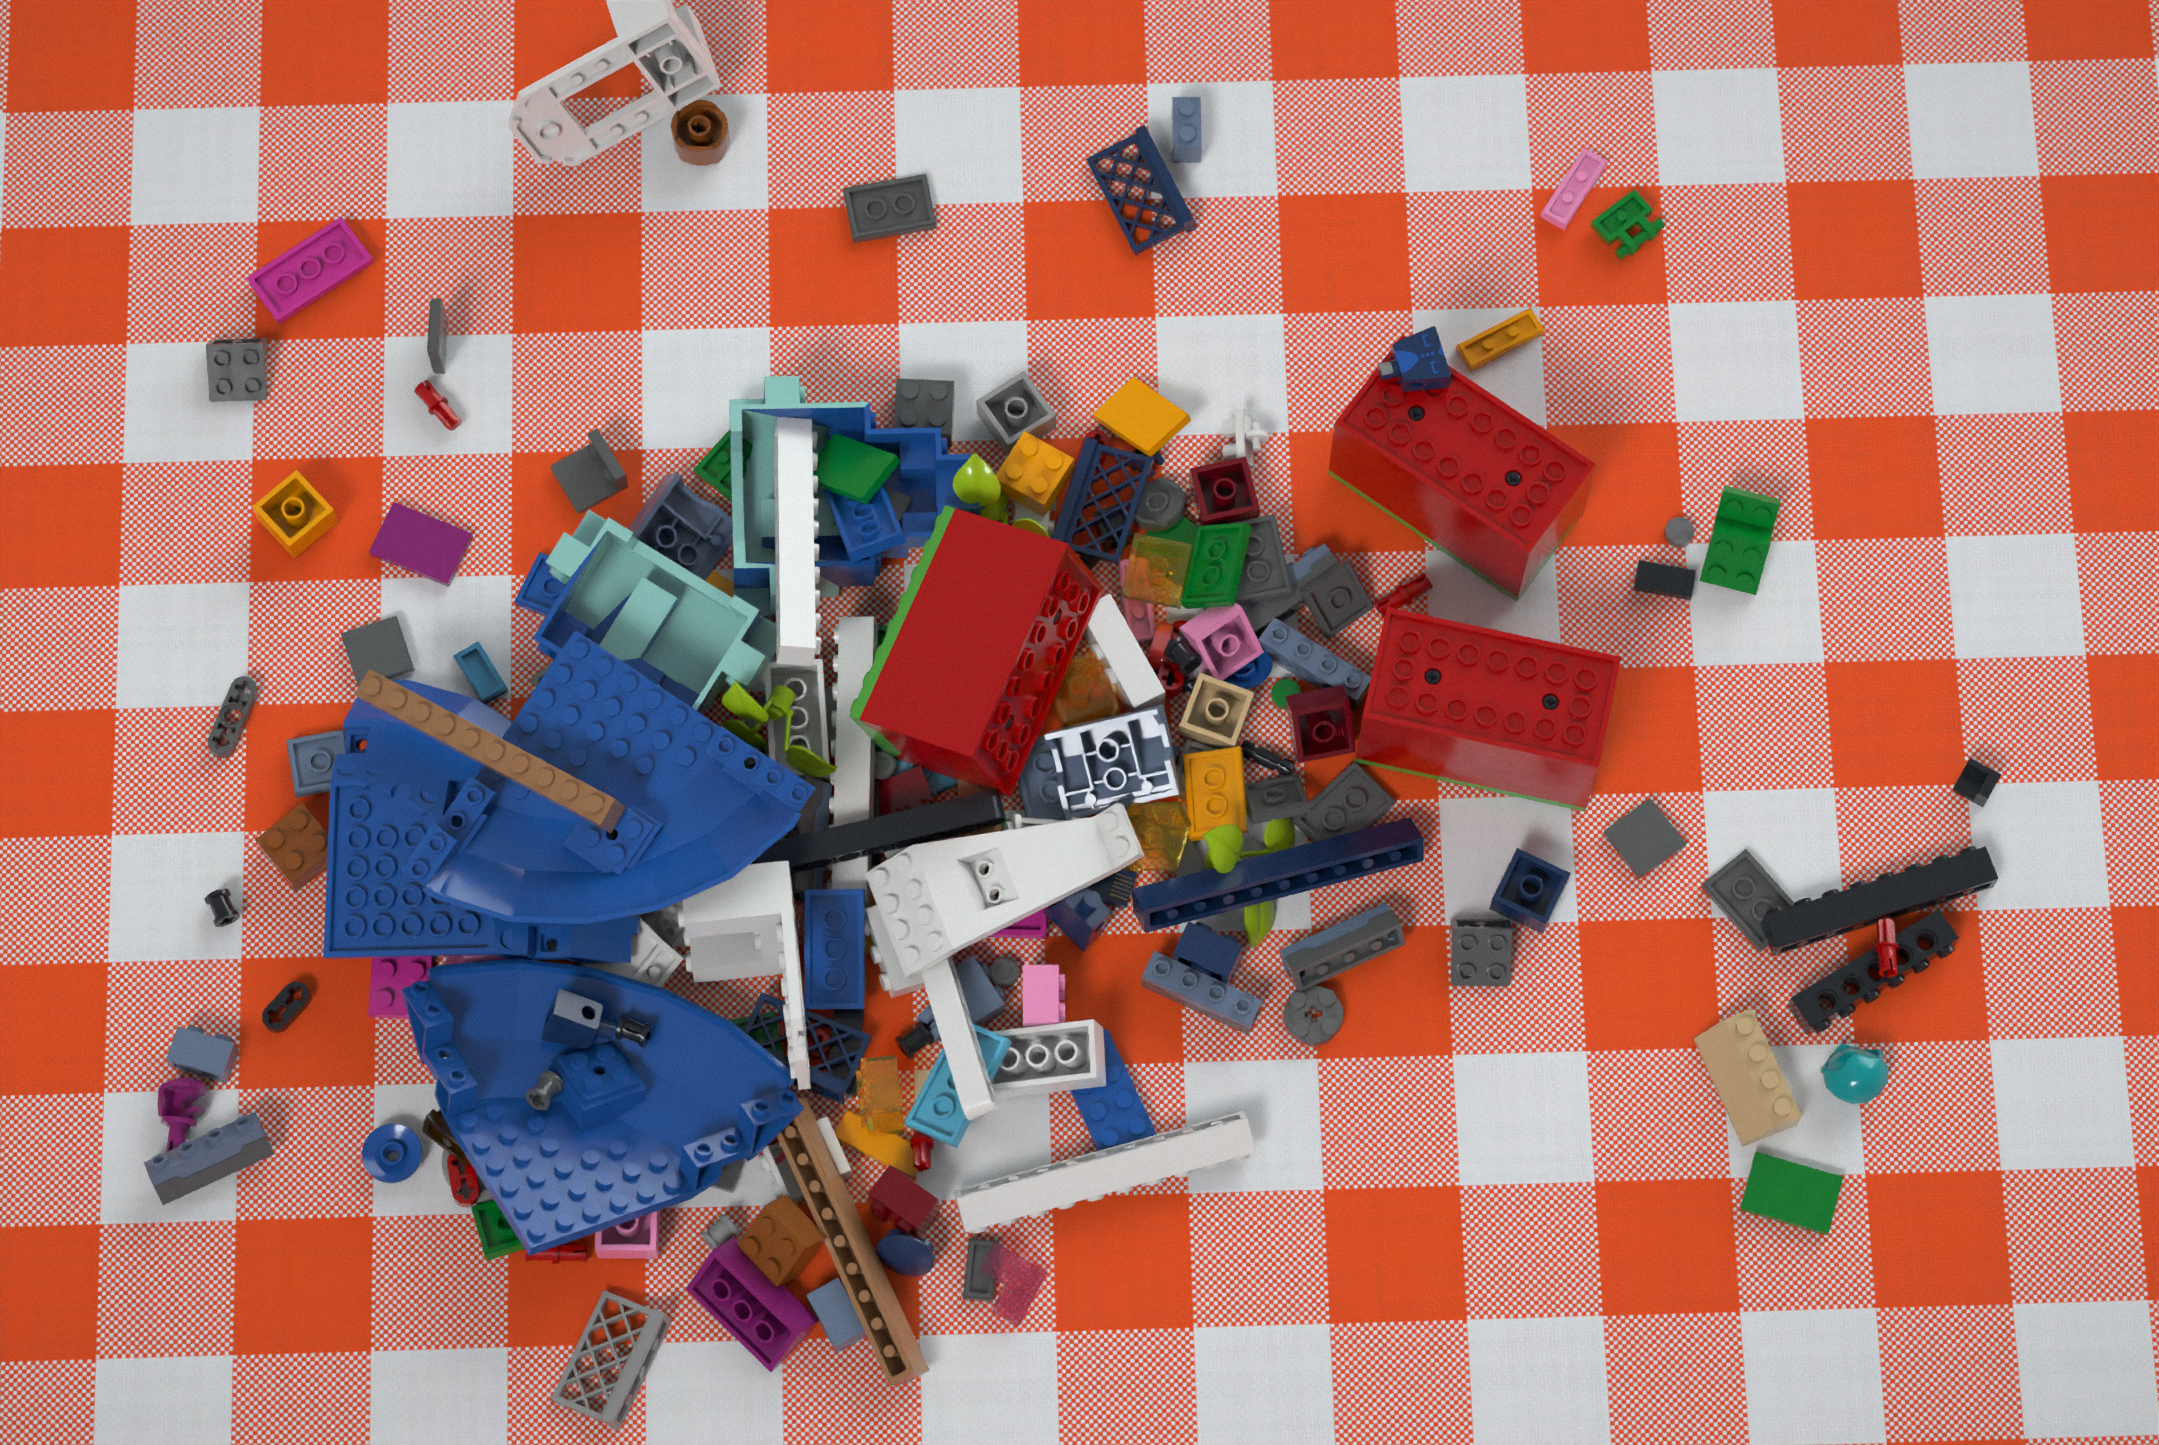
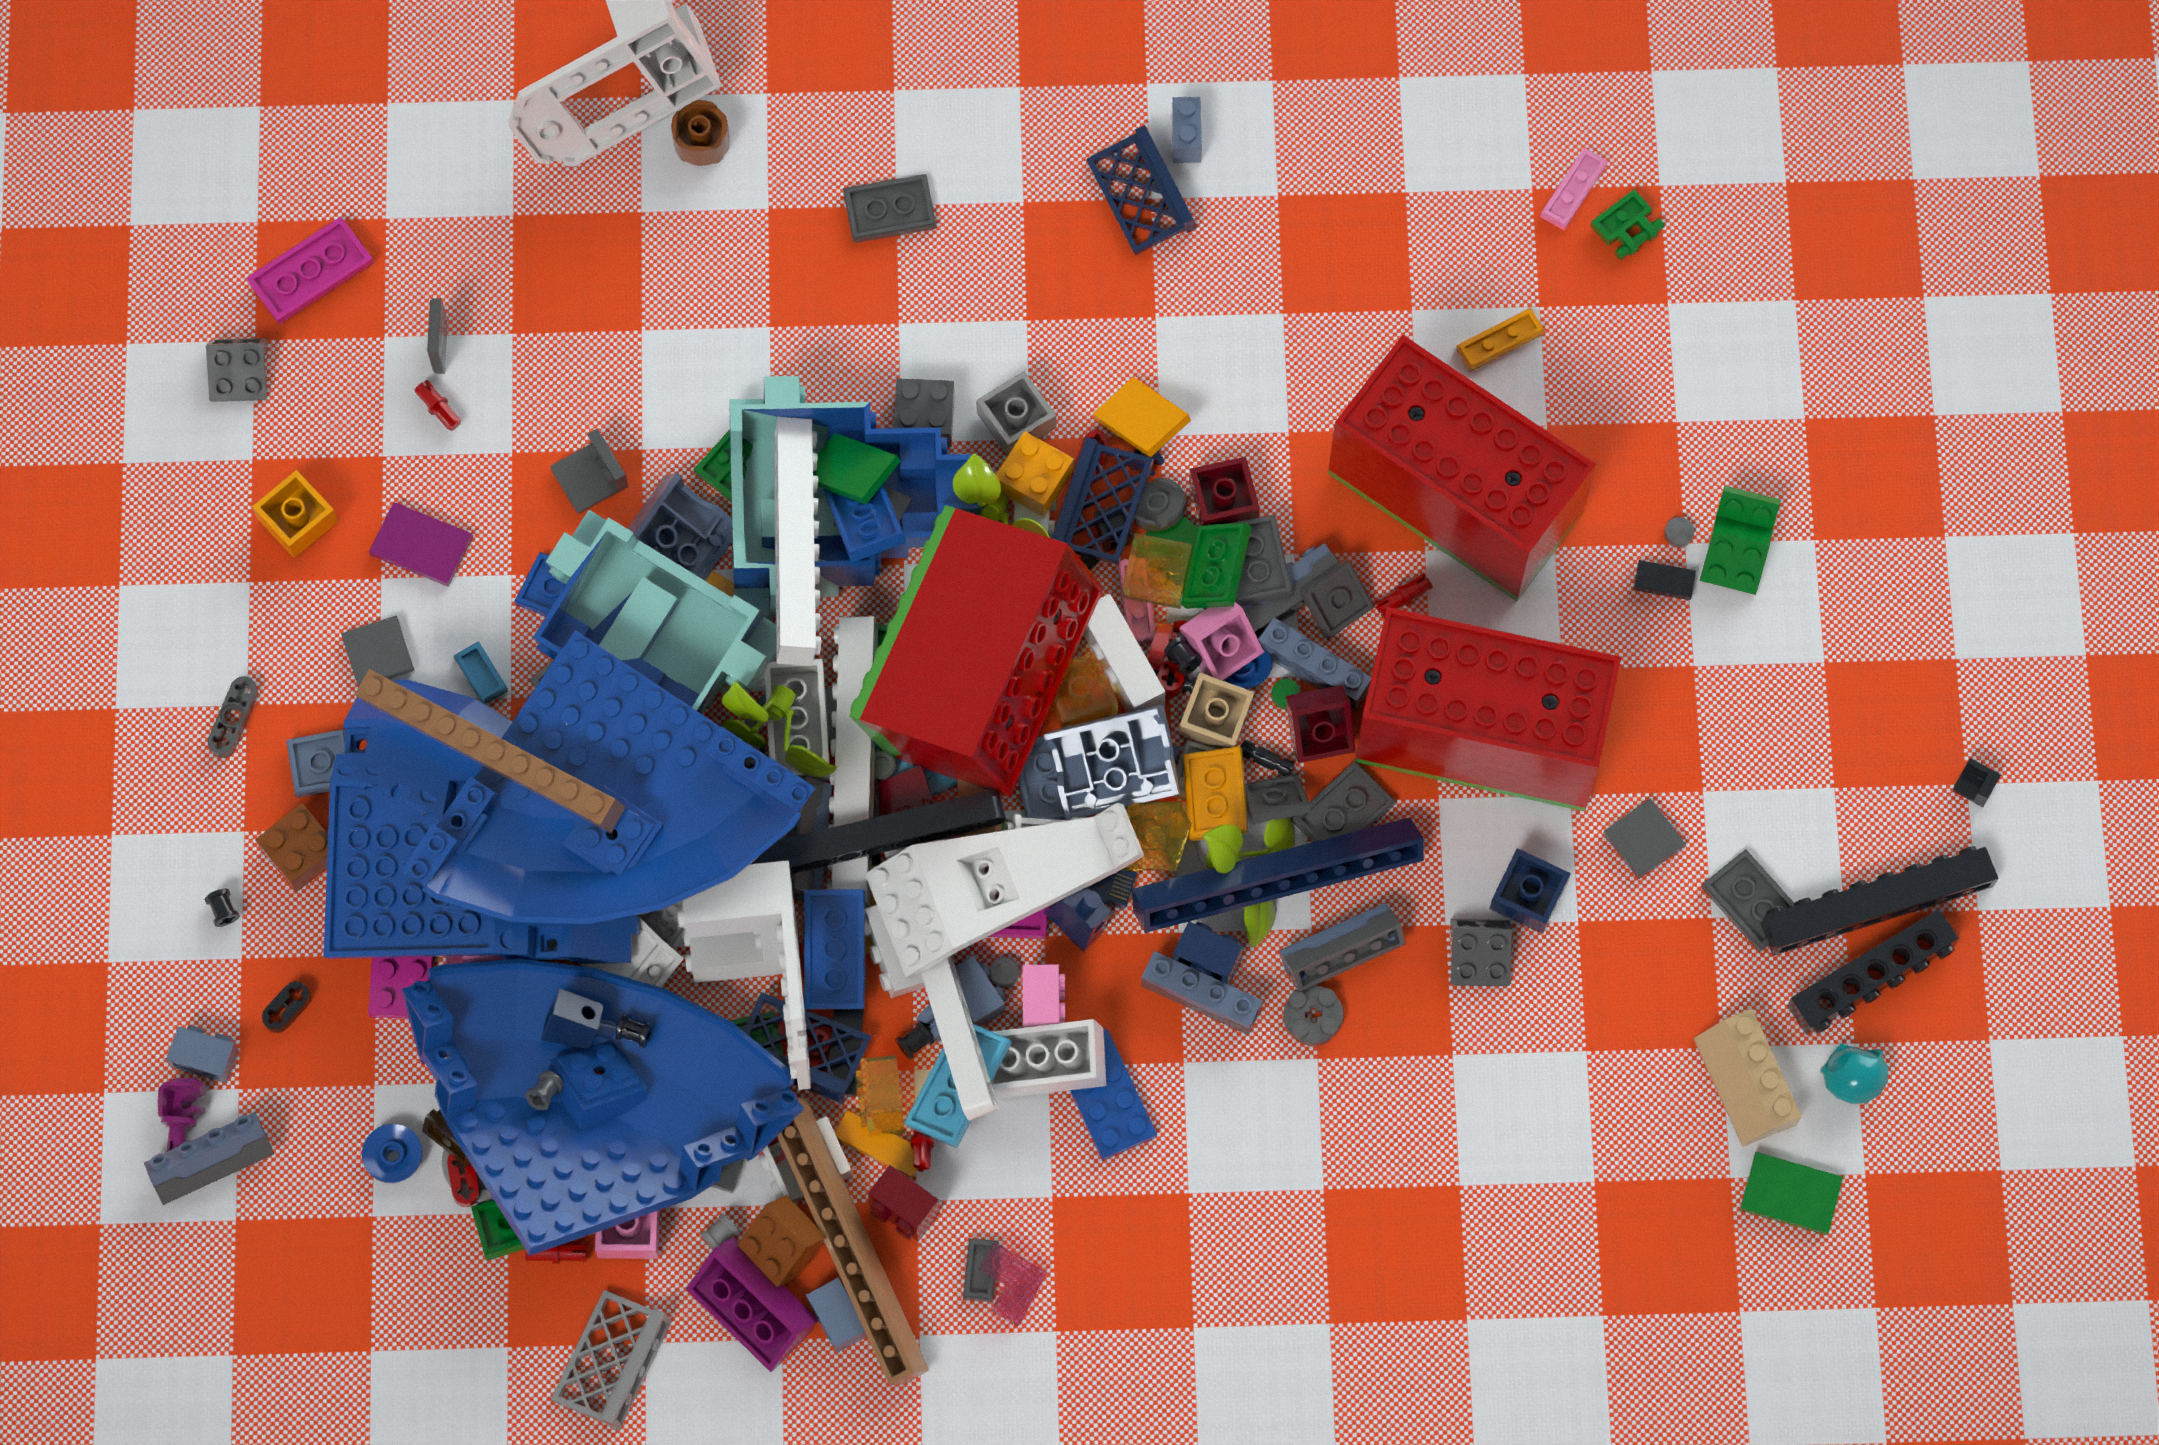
(906, 1254): dark blue dish -> none
(1104, 1172): white brick -> none
(1247, 434): white hips -> none
(1417, 362): dark blue torso -> none
(1887, 947): red axle -> none

